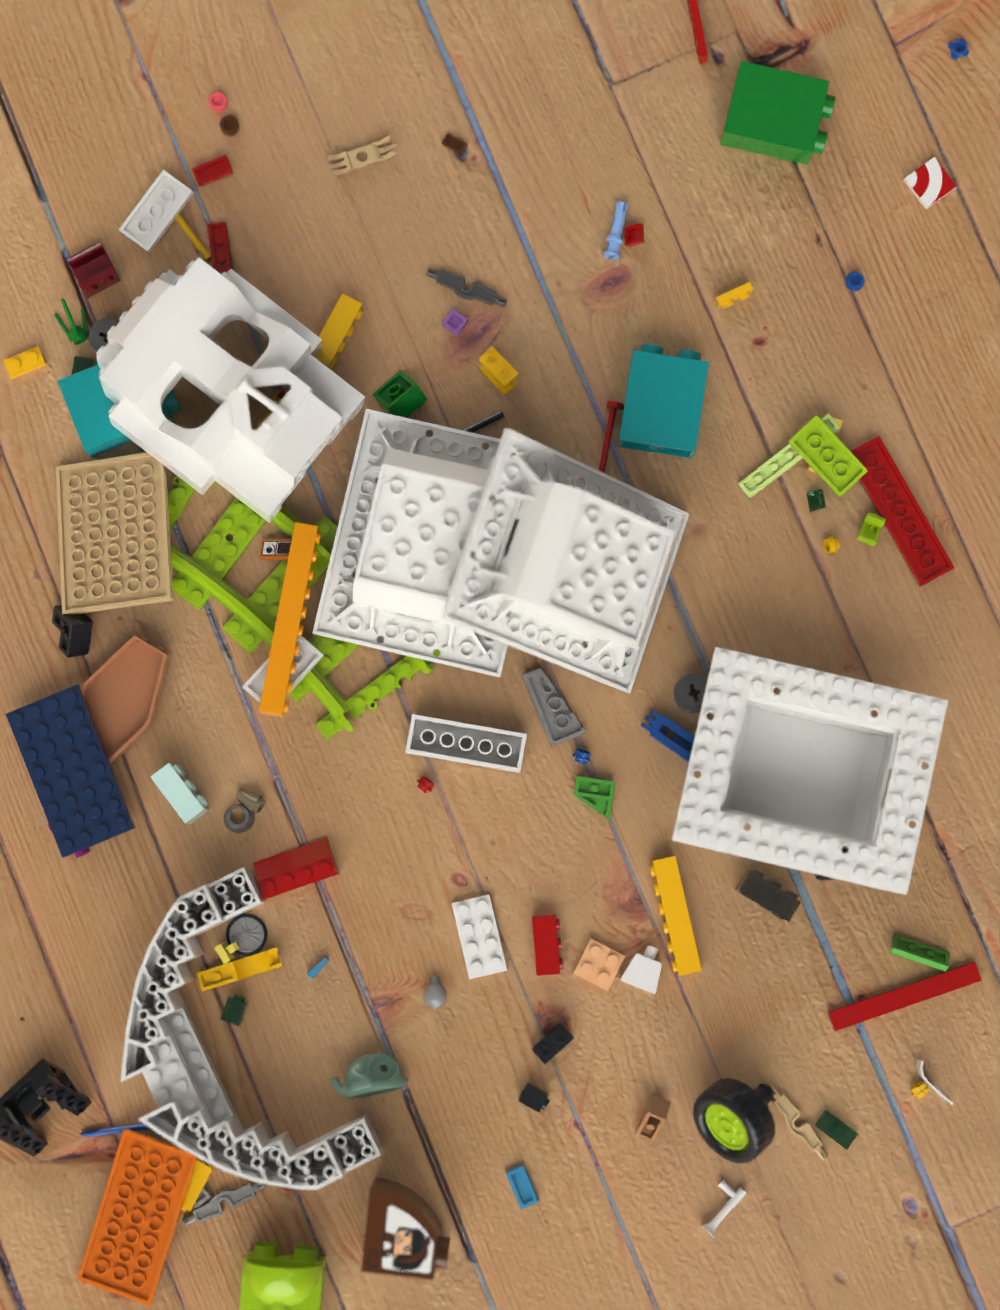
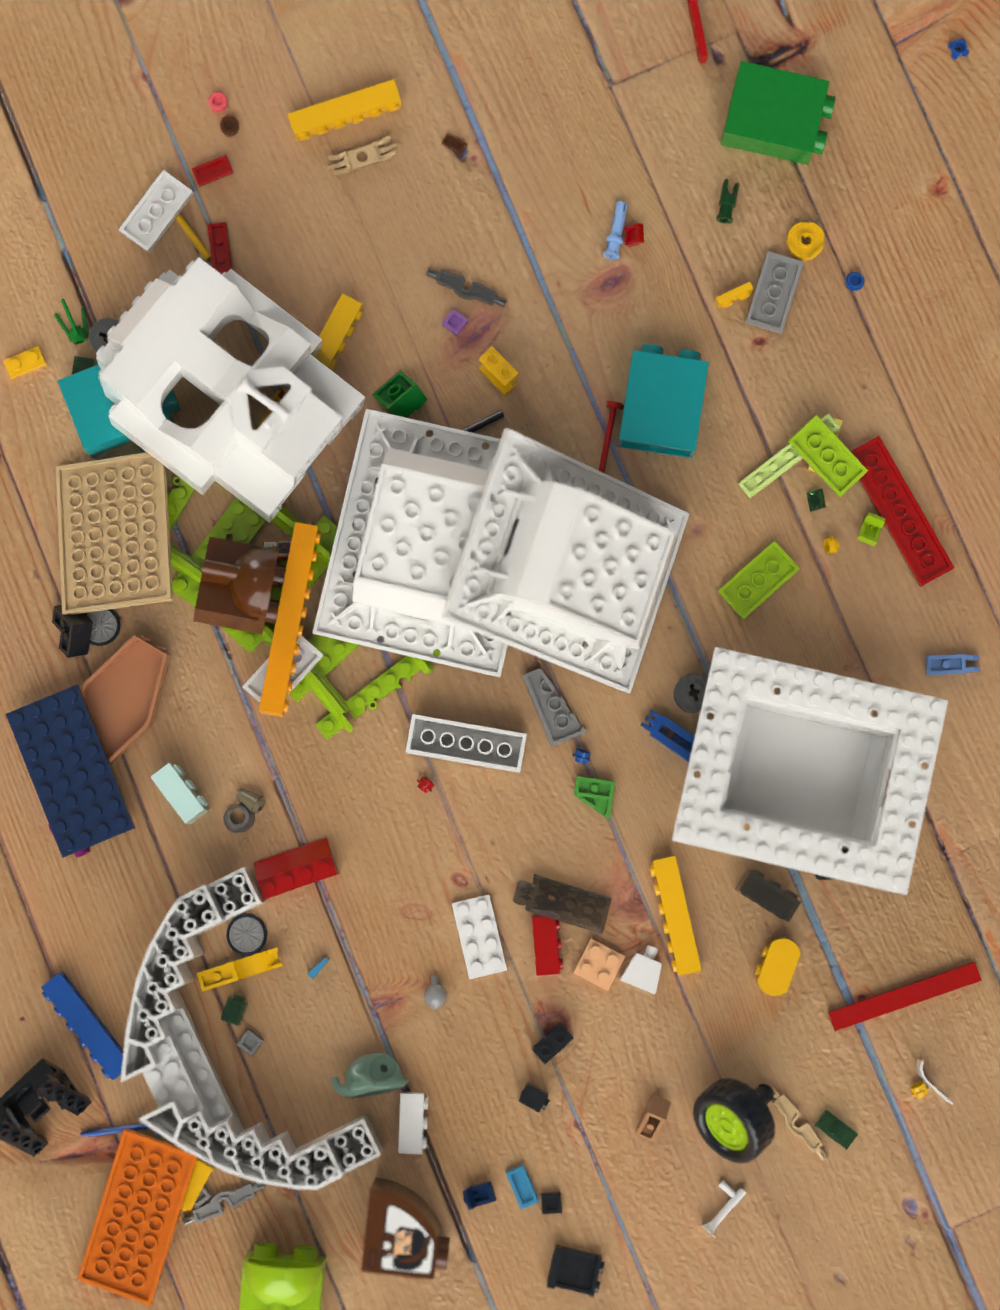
(85, 1023): none -> blue brick
(93, 270): dark red piece -> none
(105, 627): none -> light grey wheel
(226, 951): light yellow tile -> none
(238, 586): none -> reddish brown piece
(250, 1042): none -> light grey tile
(345, 110): none -> yellow brick
(412, 1122): none -> white brick
(479, 1195): none -> dark blue bracket
(551, 1203): none -> black tile
(570, 905): none -> clear smoke hinge
(575, 1270): none -> black panel
(727, 203): none -> dark green piece
(758, 580): none -> lime plate
(774, 292): none -> light grey plate
(777, 966): none -> yellow brick
(803, 251): none -> yellow plate
(920, 952): bright green plate -> none
(930, 183): tile -> none
(950, 664): none -> medium blue hinge

